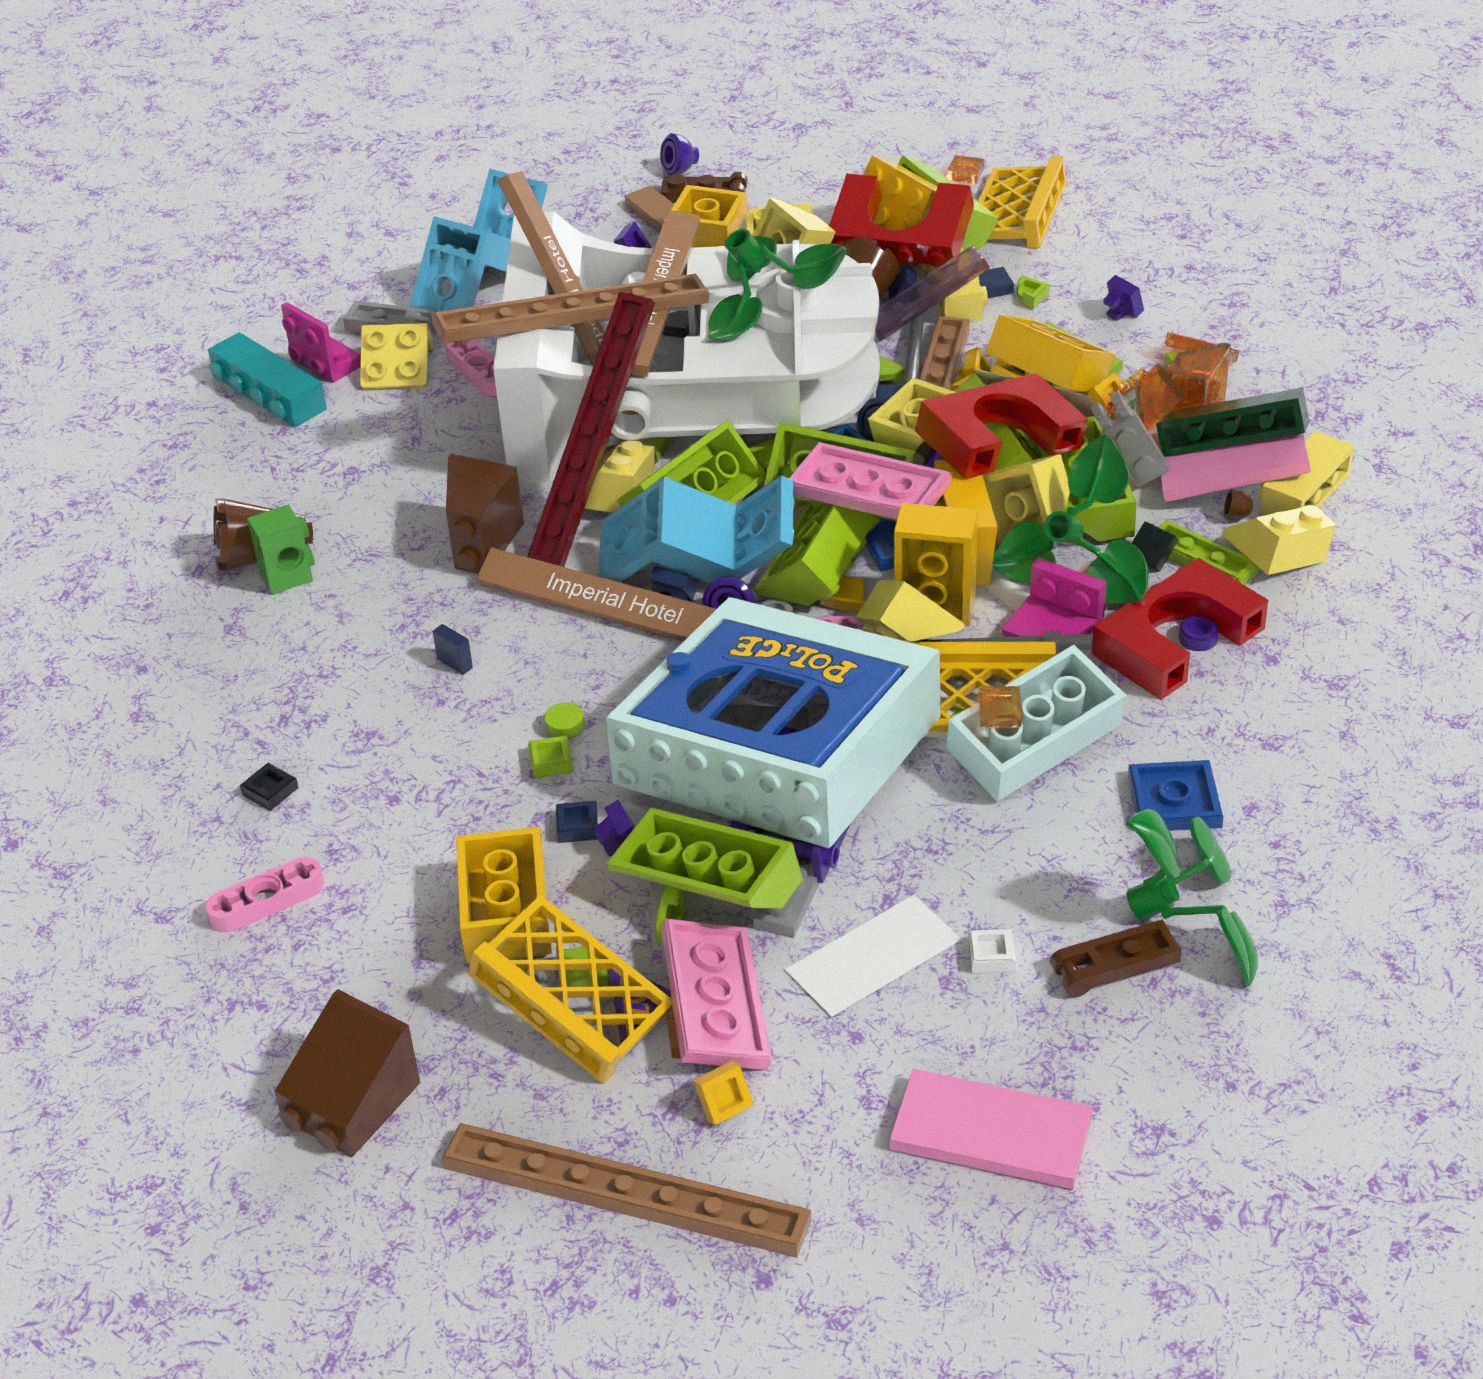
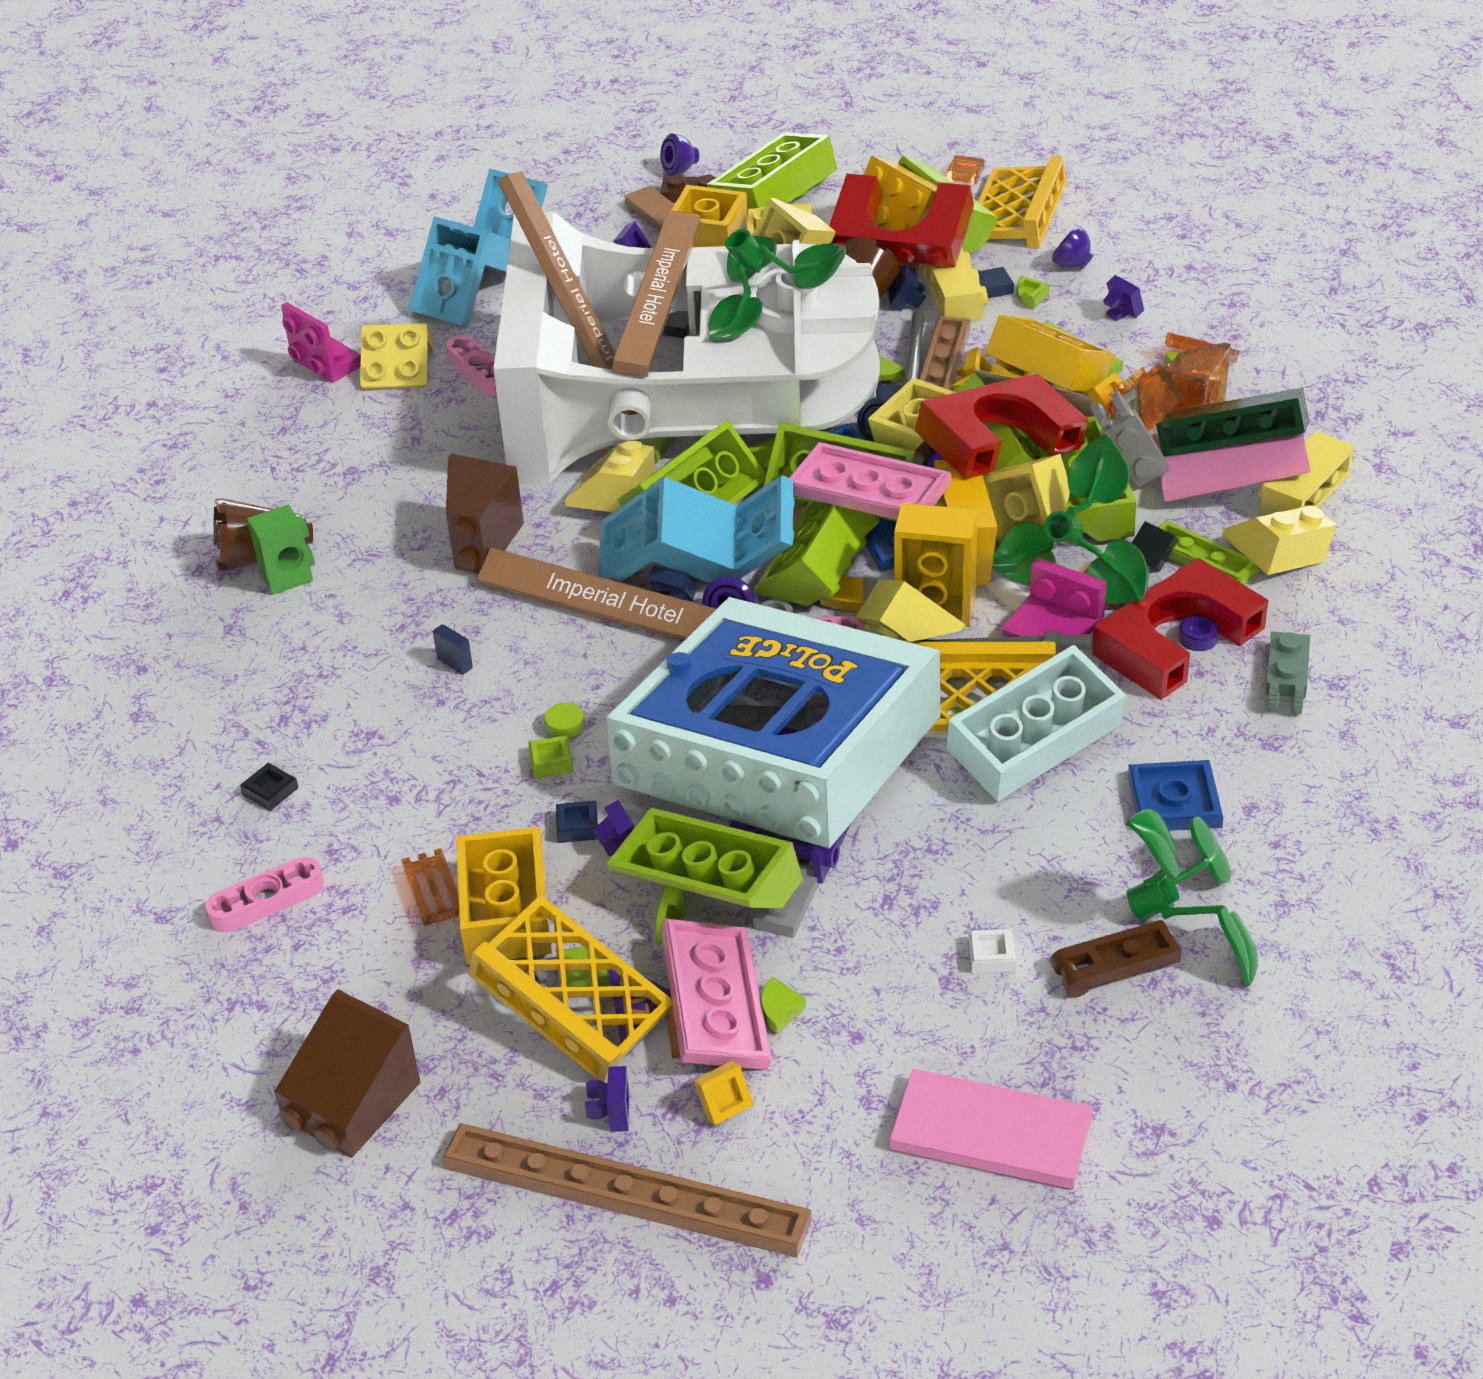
(267, 379): teal brick -> none
(371, 313): light grey hinge -> none
(426, 865): none -> clear orange tile
(563, 308): medium nougat tile -> none
(591, 429): dark red tile -> none
(613, 1099): none -> dark purple tile
(780, 169): none -> lime slope
(780, 1004): none -> lime tile
(872, 955): white sticker -> none
(929, 291): tile -> none
(999, 706): clear orange tile -> none
(1074, 249): none -> dark purple brick
(1237, 505): reddish brown hinge -> none
(1287, 669): none -> sand green hinge

